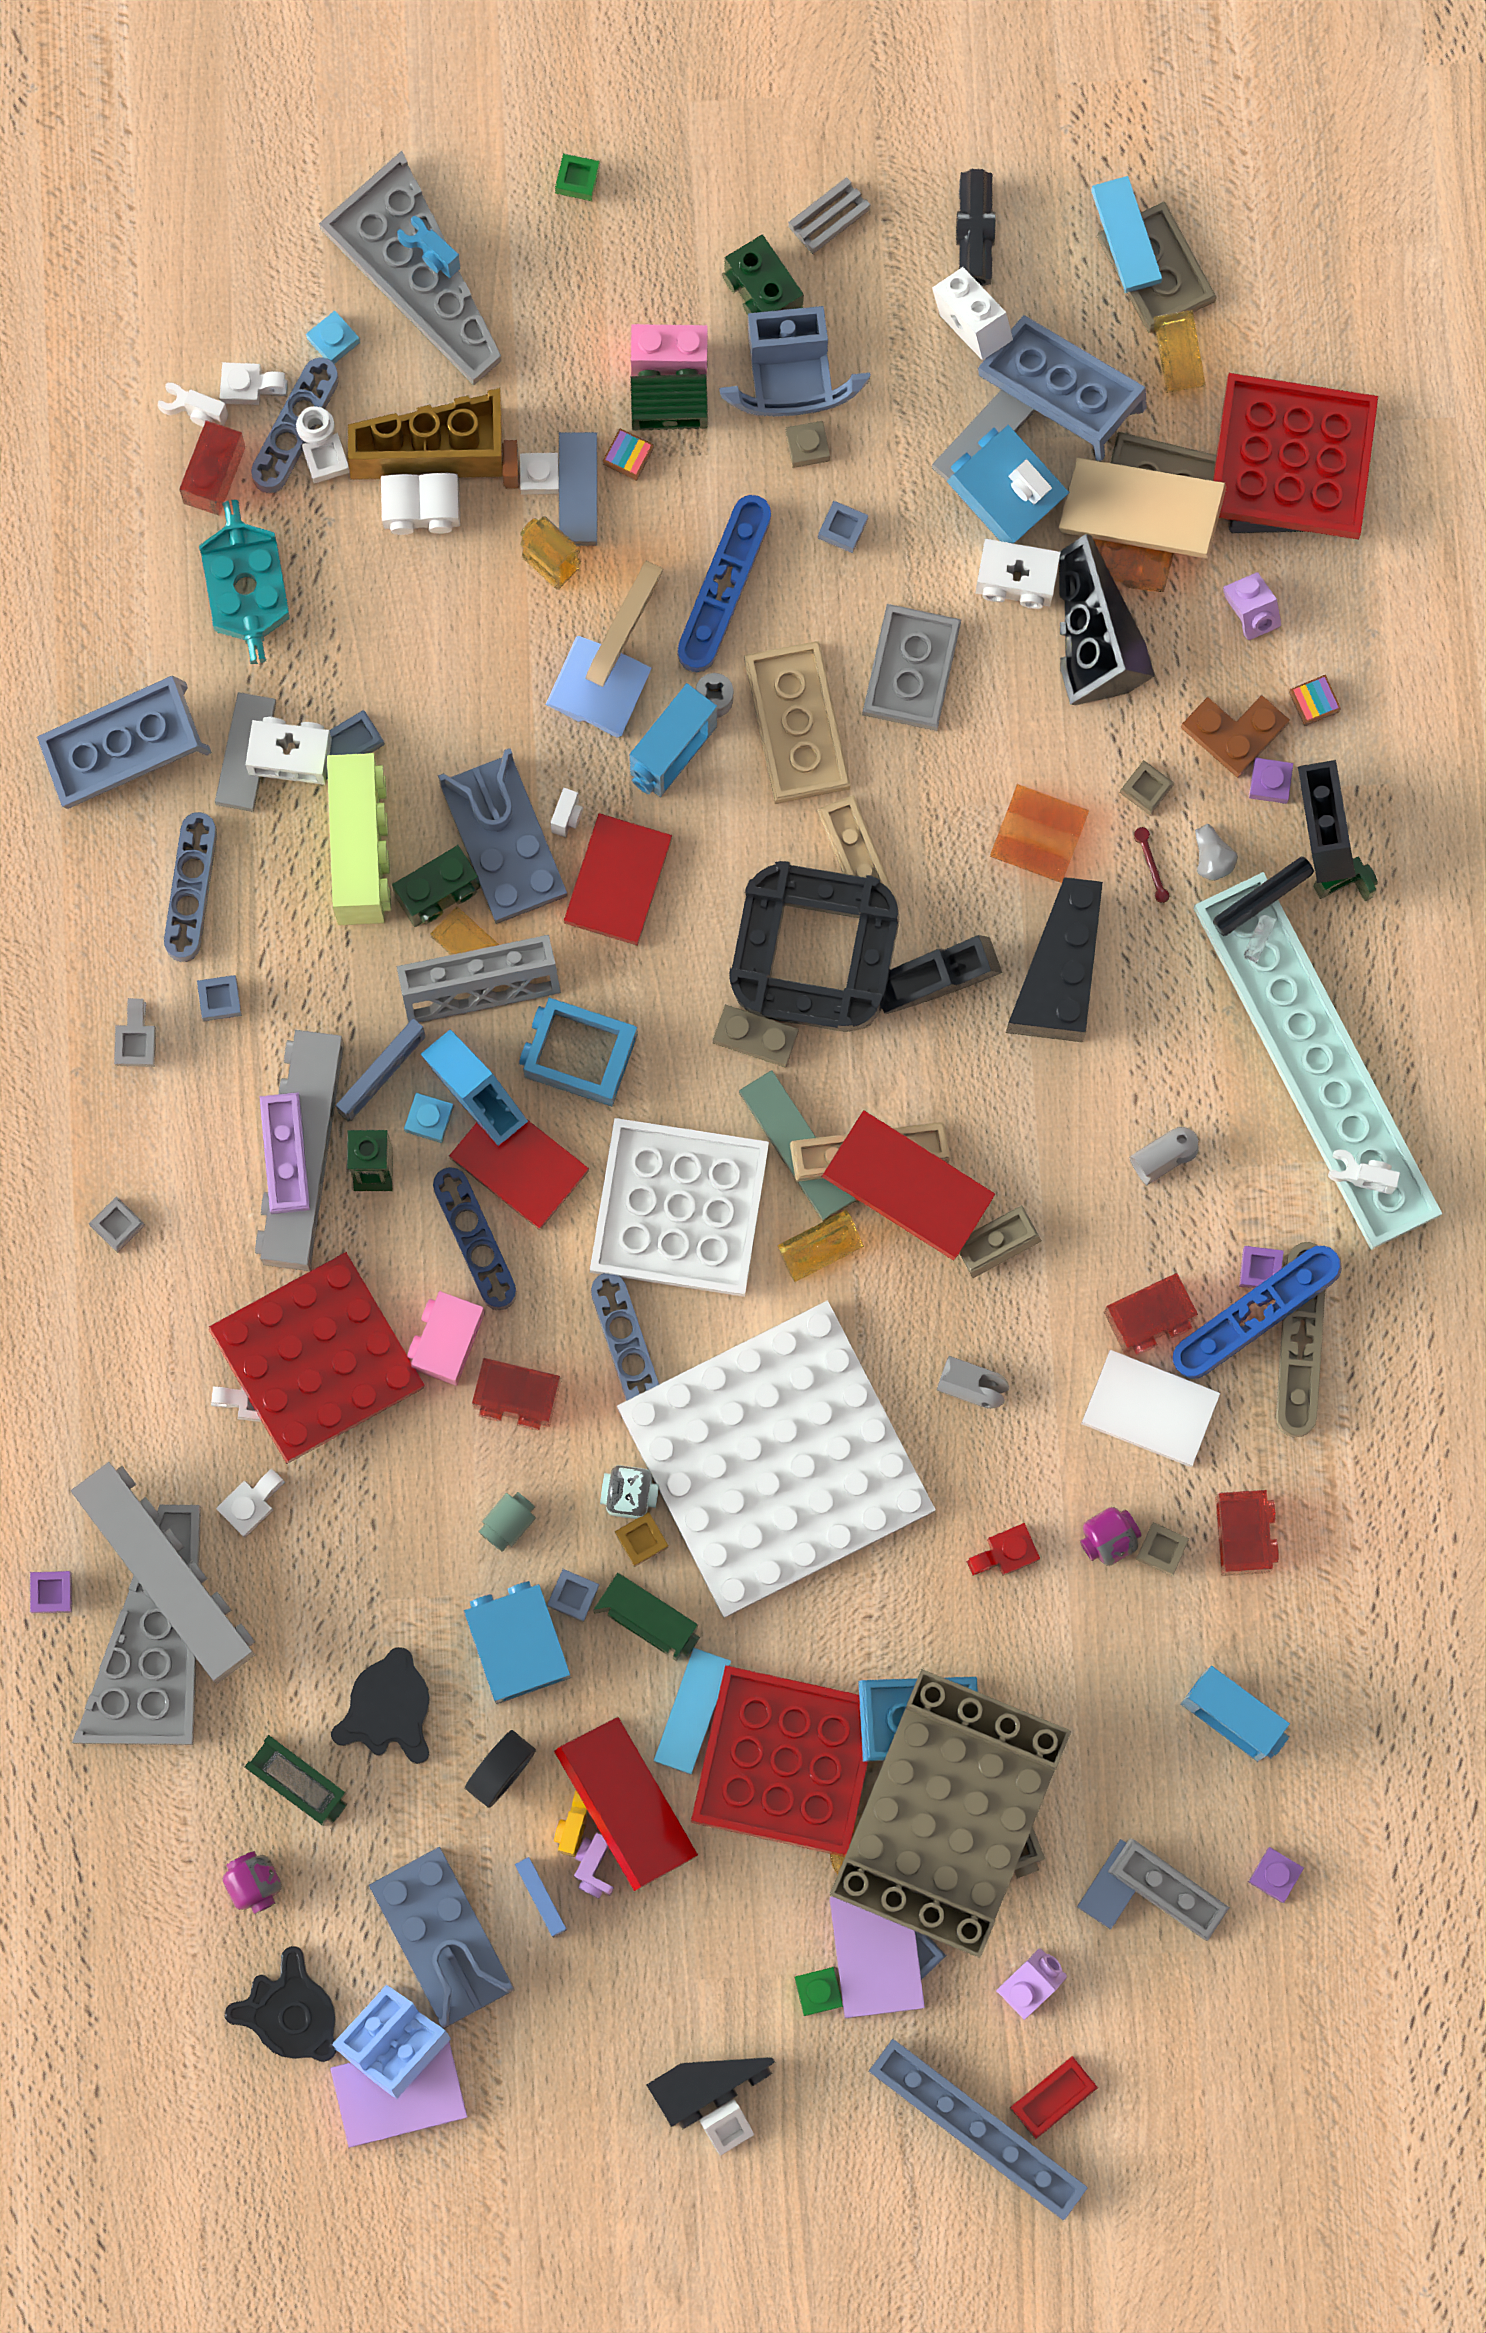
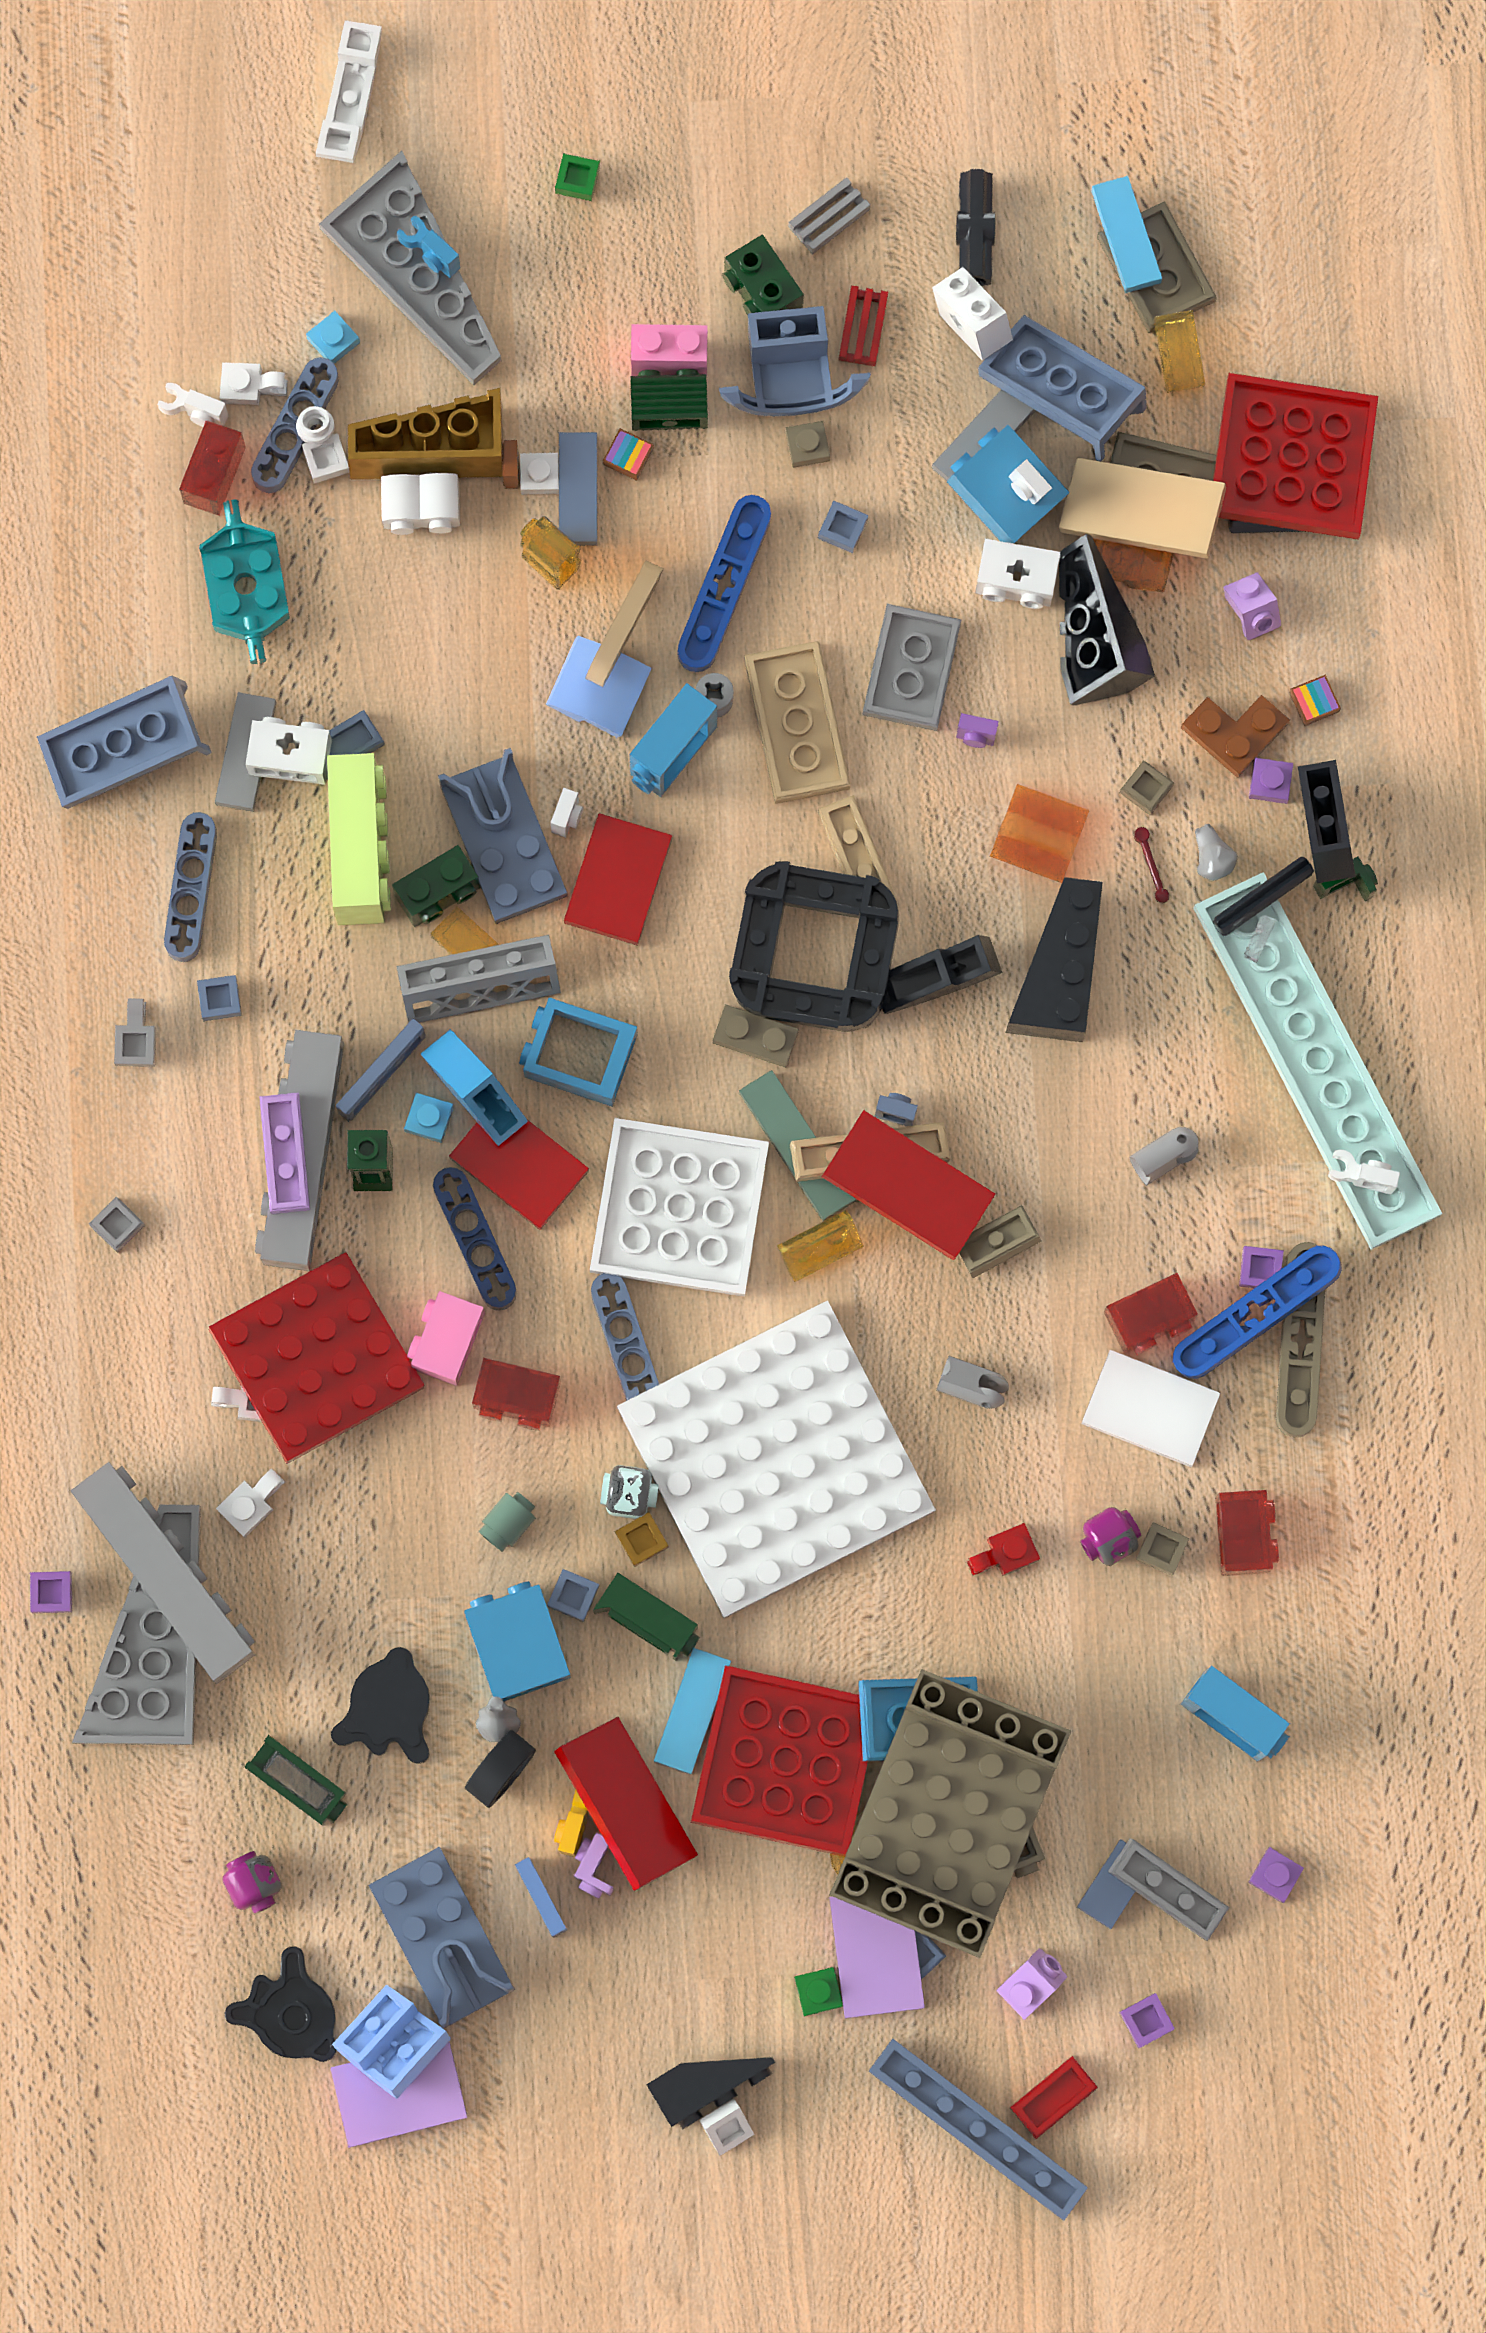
(350, 92): none -> white slope
(497, 1720): none -> light grey animal
(868, 297): none -> red tile
(896, 1109): none -> sand blue plate
(977, 730): none -> medium lavender plate
(1146, 2020): none -> medium lavender plate

